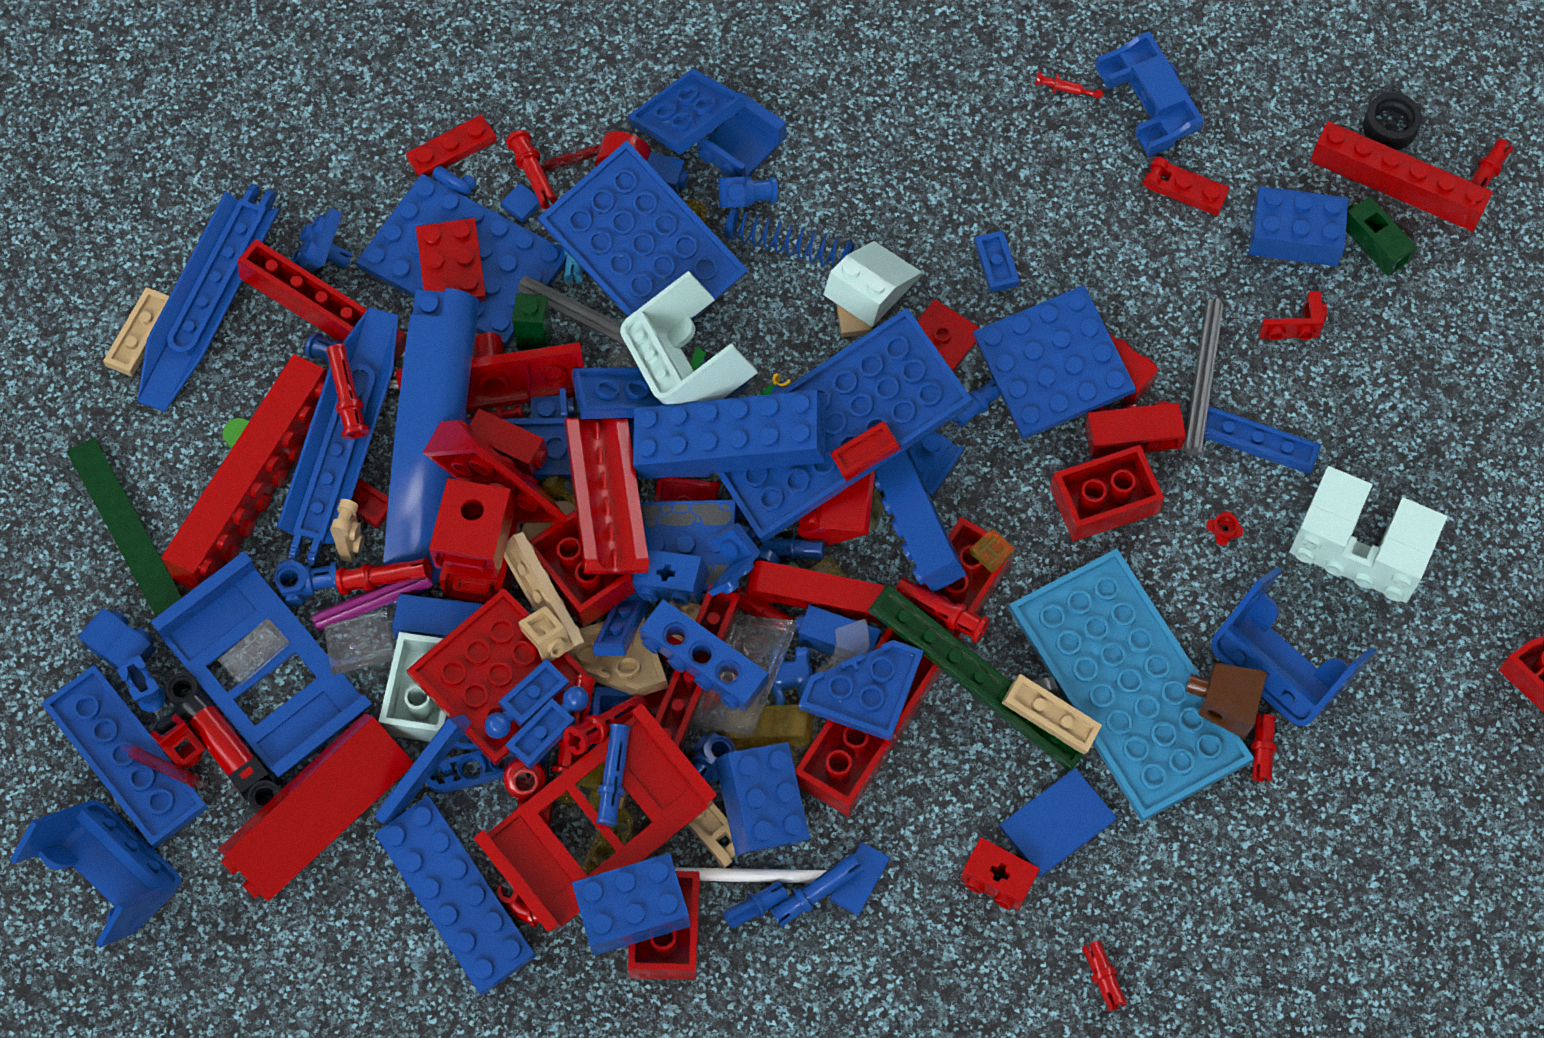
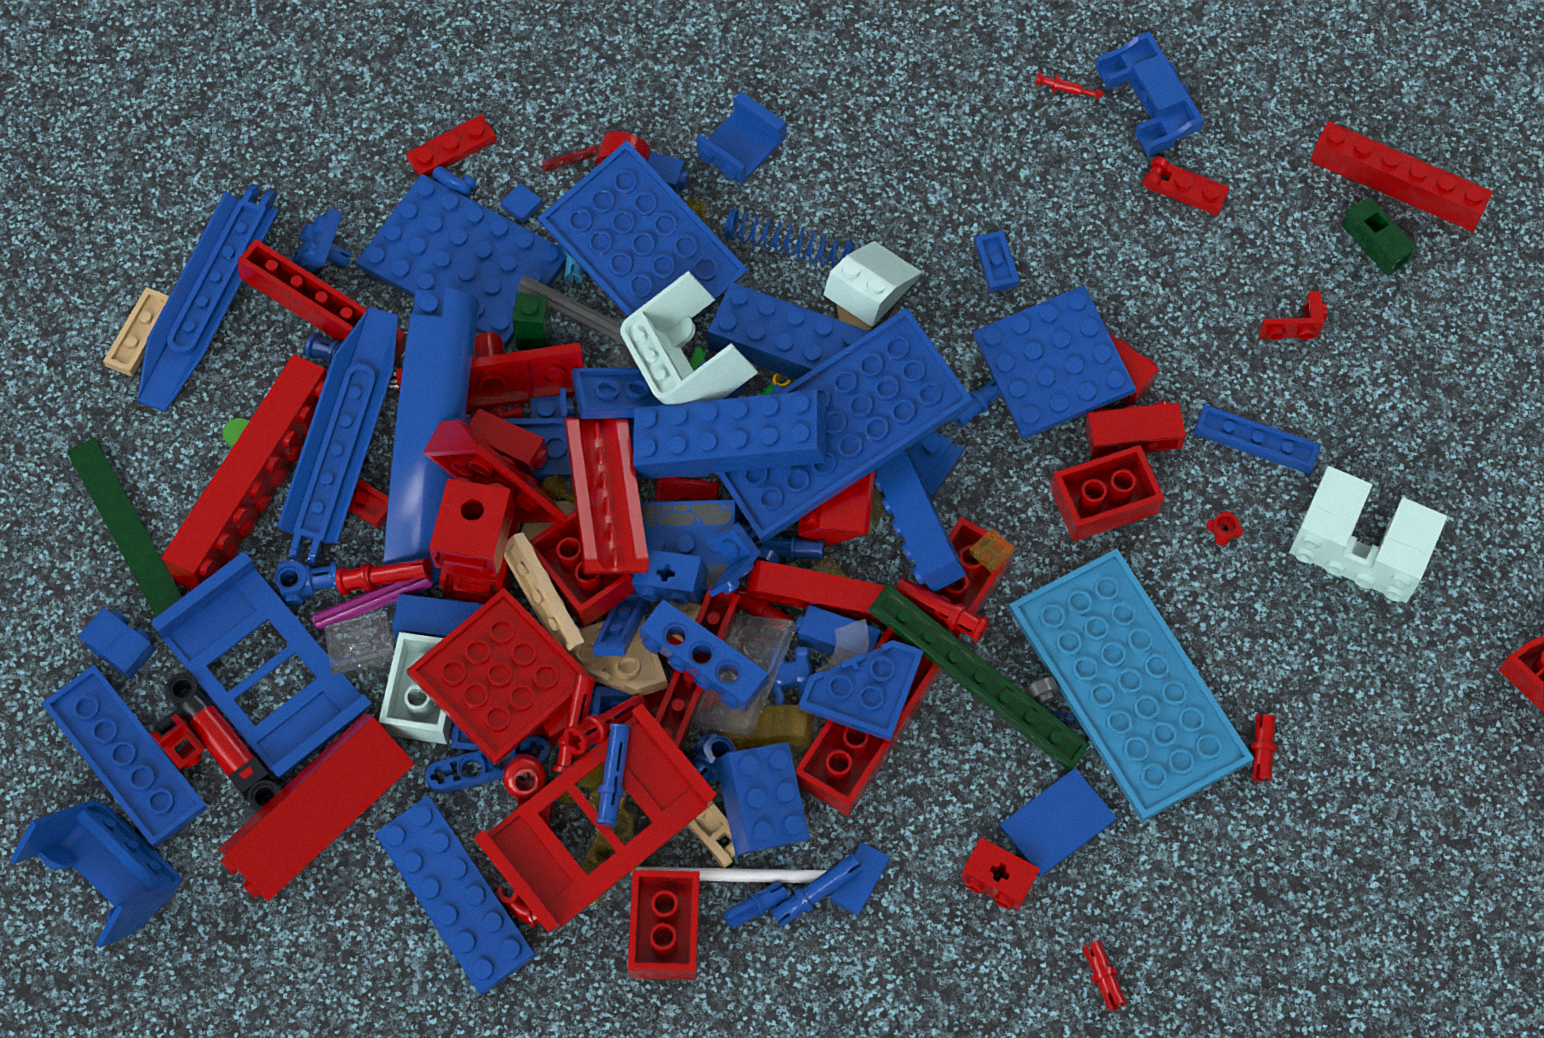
(142, 685): blue animal -> none
(149, 754): piece -> none
(254, 651): clear plate -> none
(347, 531): tan plate -> none
(348, 404): red pin -> none
(423, 768): blue tile -> none
(451, 257): red plate -> none
(526, 699): blue plate -> none
(528, 159): red pin -> none
(546, 634): tan bracket -> none
(547, 727): blue plate -> none
(631, 904): blue brick -> none
(686, 111): blue plate -> none
(743, 191): blue connector -> none
(777, 332): none -> blue brick
(865, 450): red tile -> none
(948, 332): red plate -> none
(1051, 714): tan plate -> none
(1203, 377): dark grey axle -> none
(1229, 696): reddish brown torso -> none
(1291, 680): blue windscreen -> none
(1298, 226): blue brick -> none
(1397, 103): black tyre -> none
(1492, 164): red pin -> none

